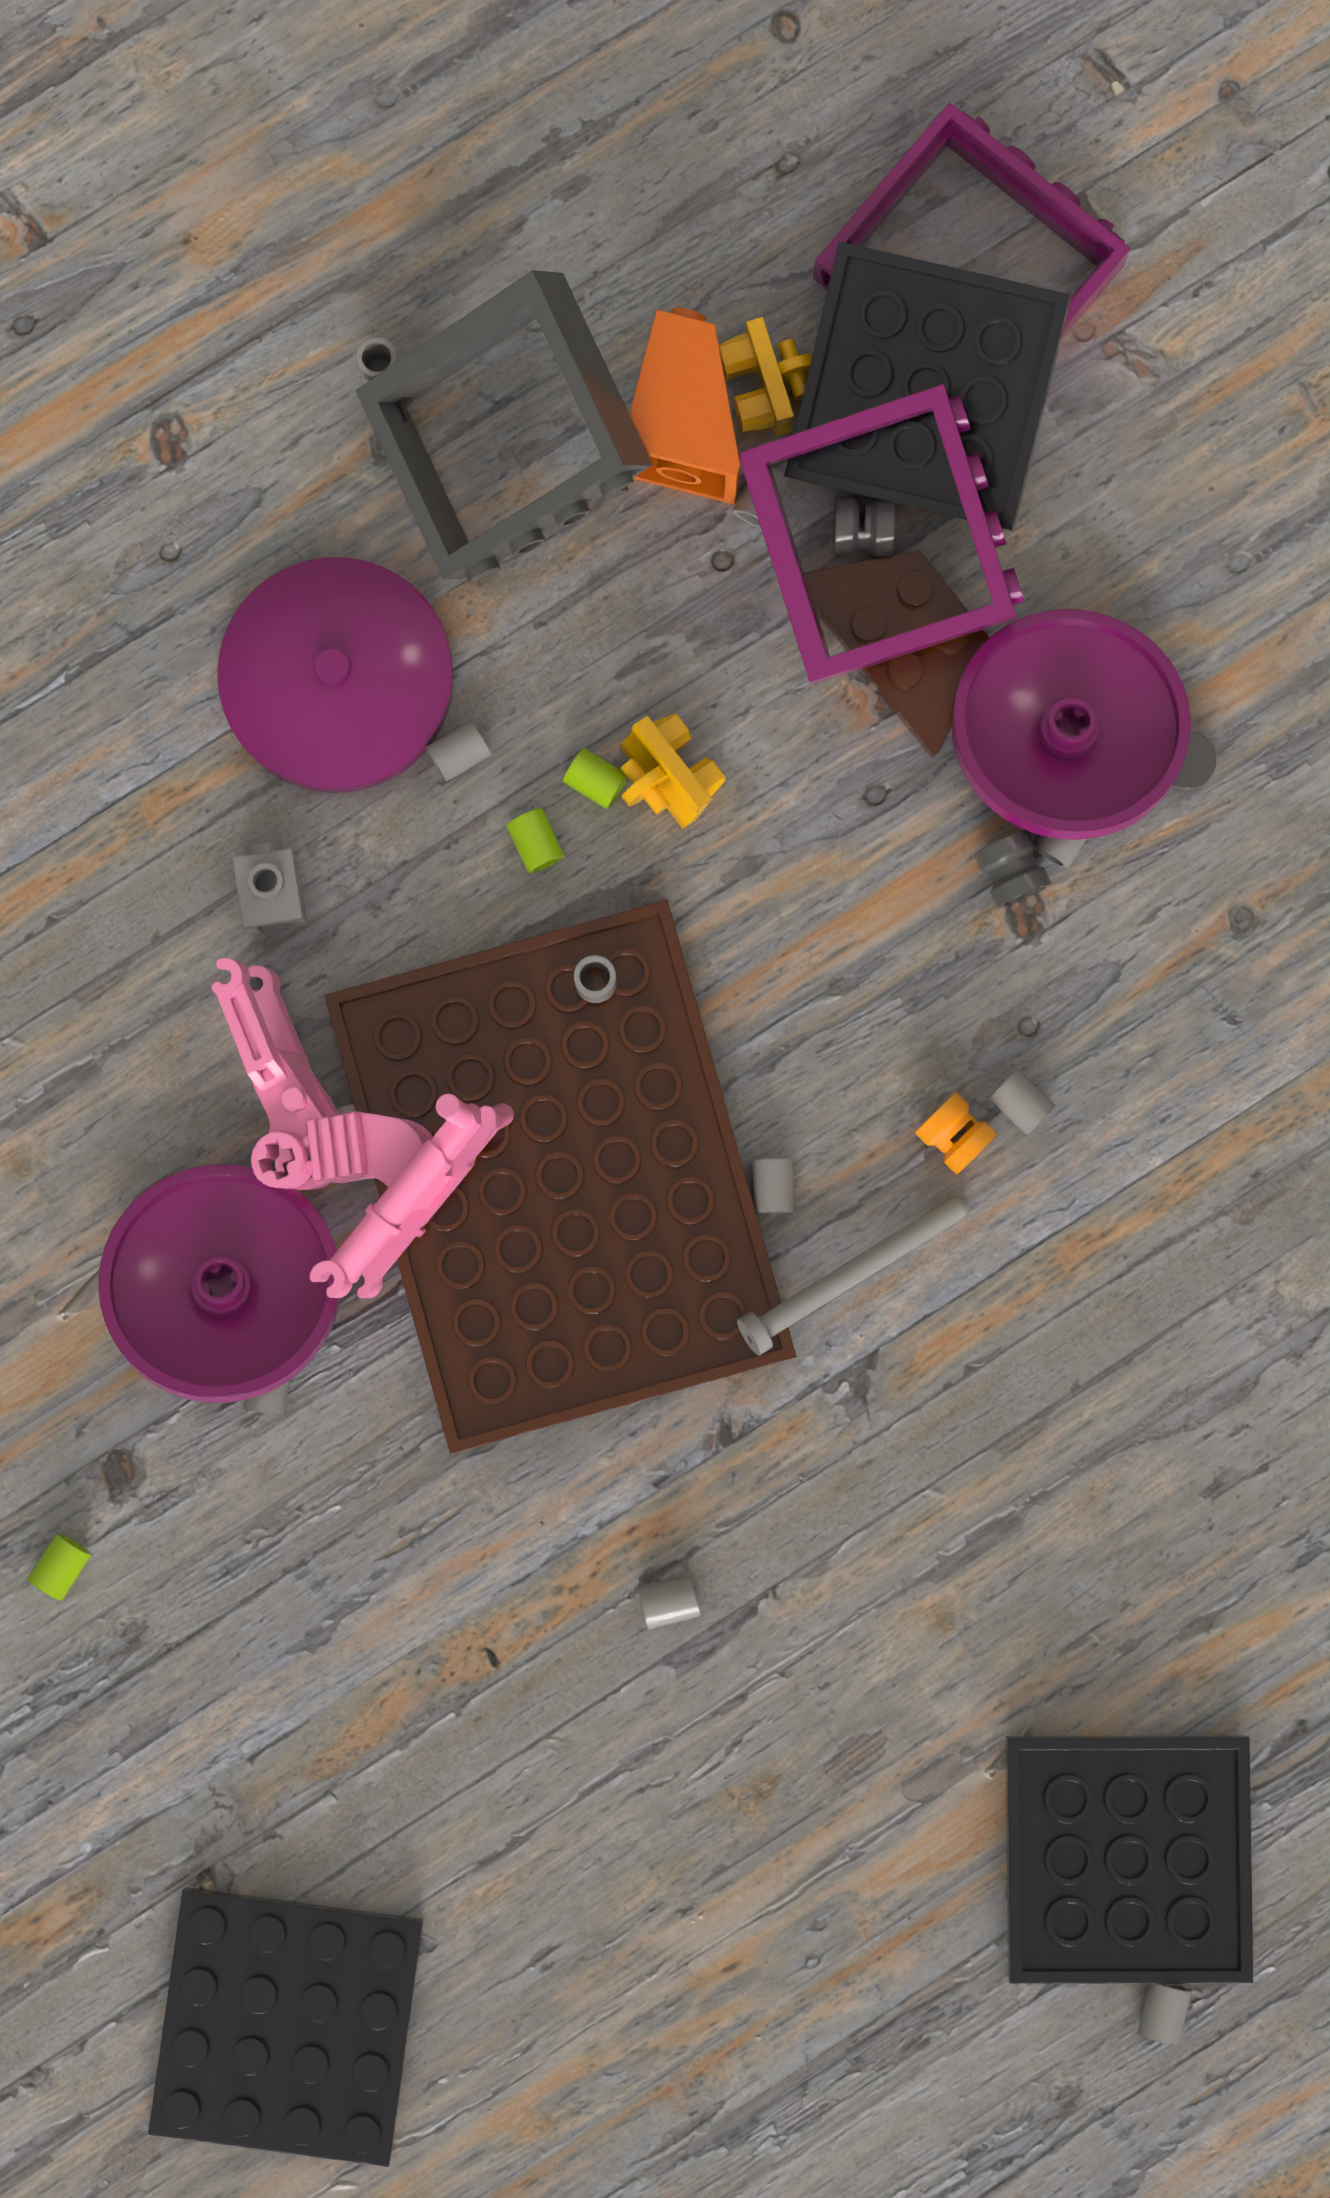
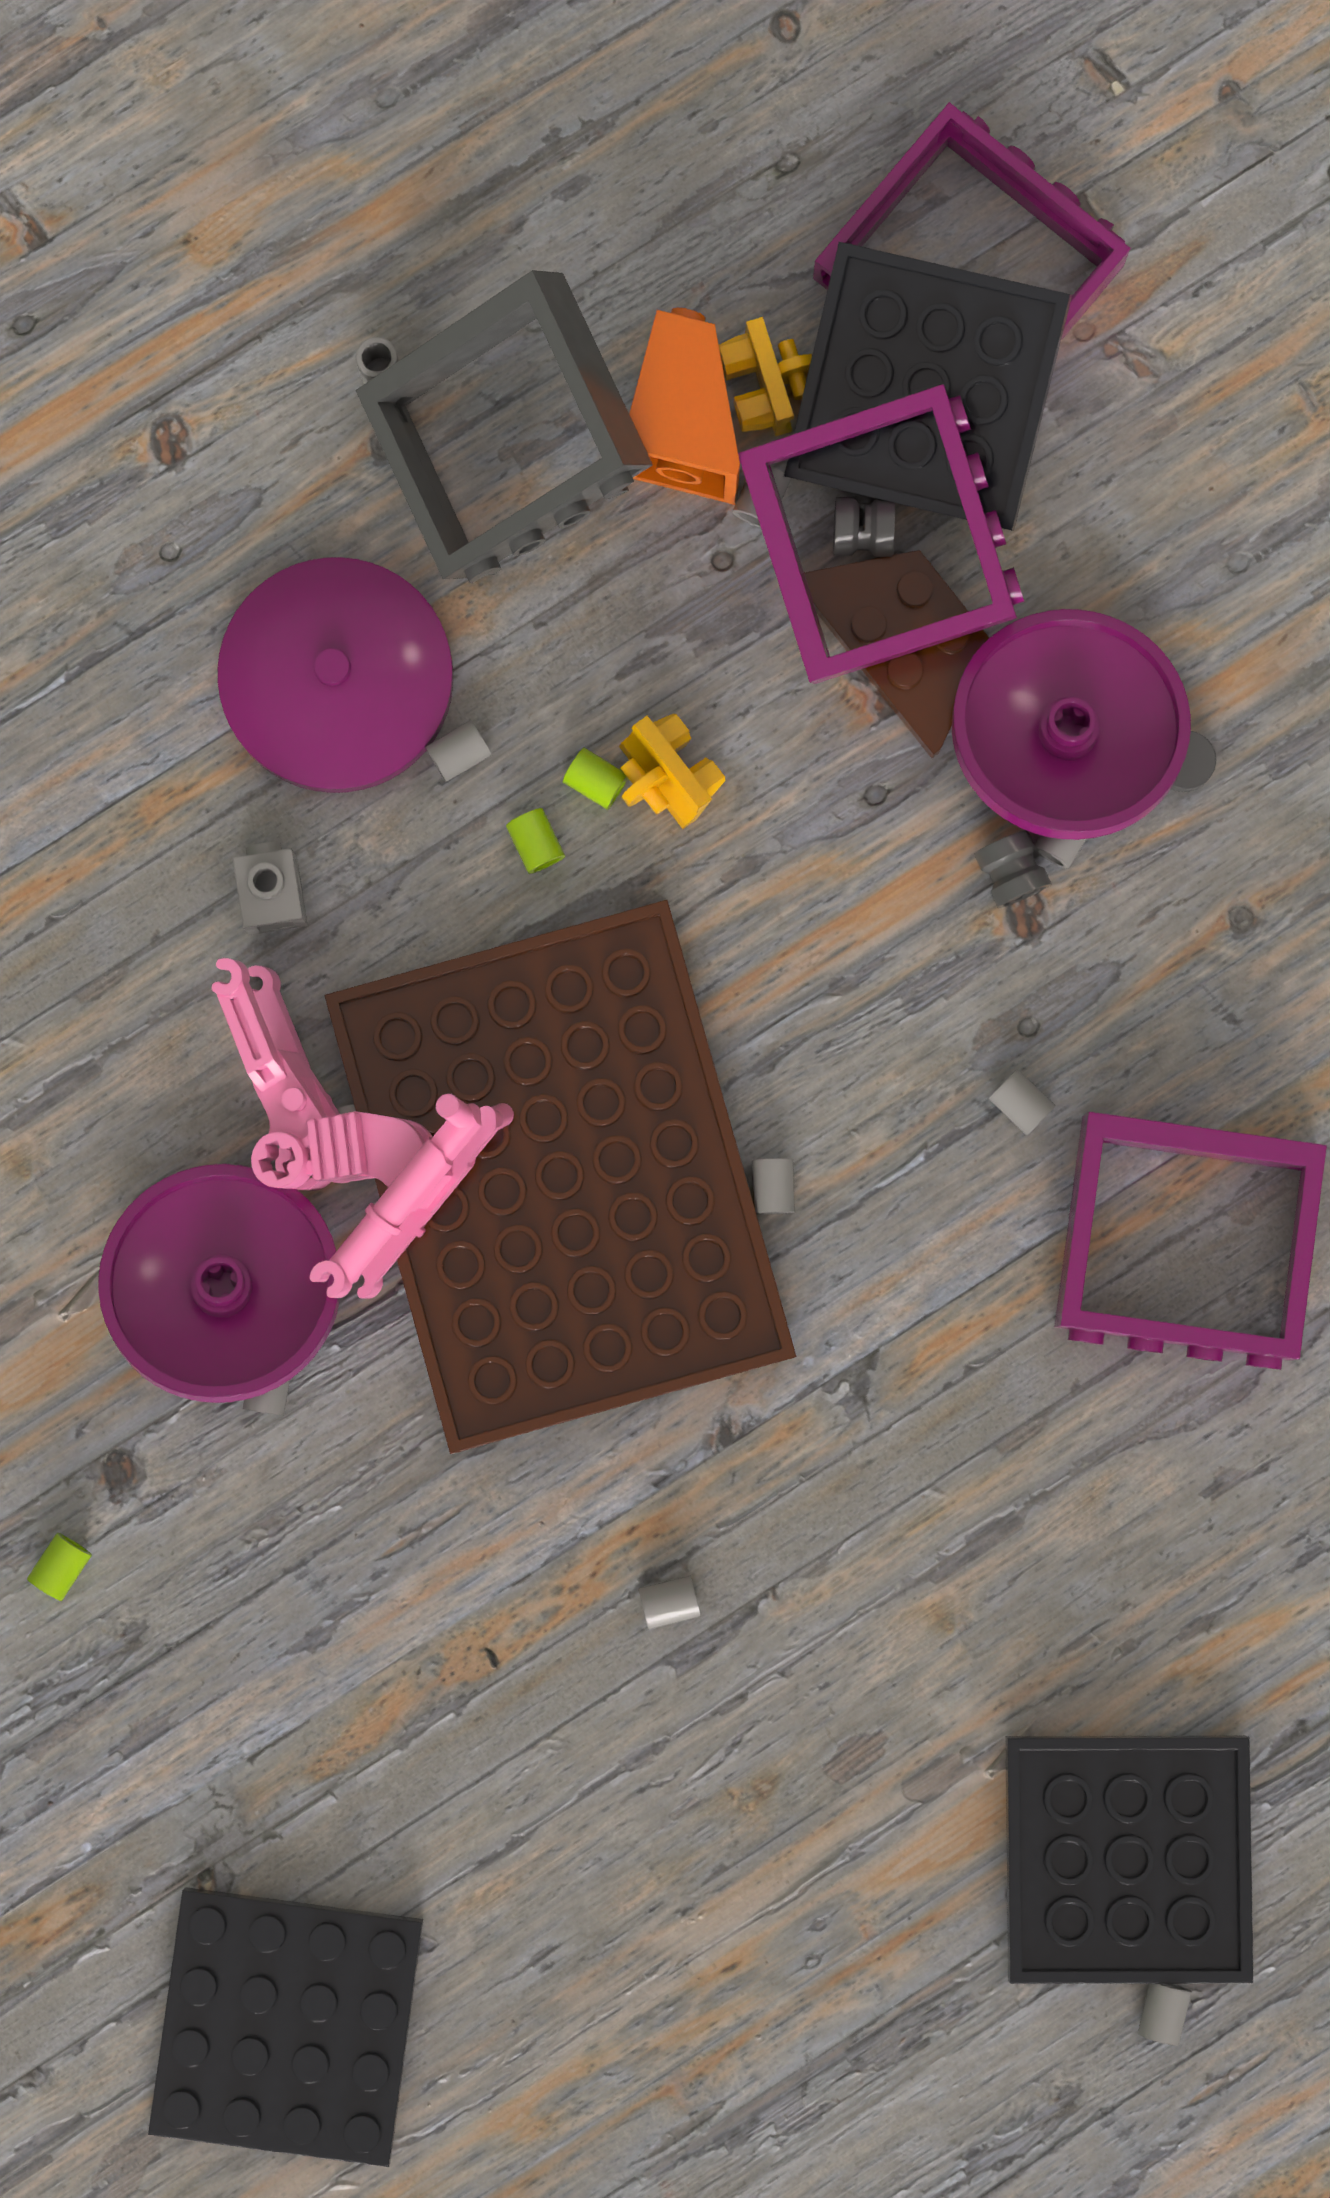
(595, 962): light grey hinge -> none
(759, 1330): light grey bar -> none
(946, 1123): light orange wheel -> none
(1200, 1142): none -> magenta window

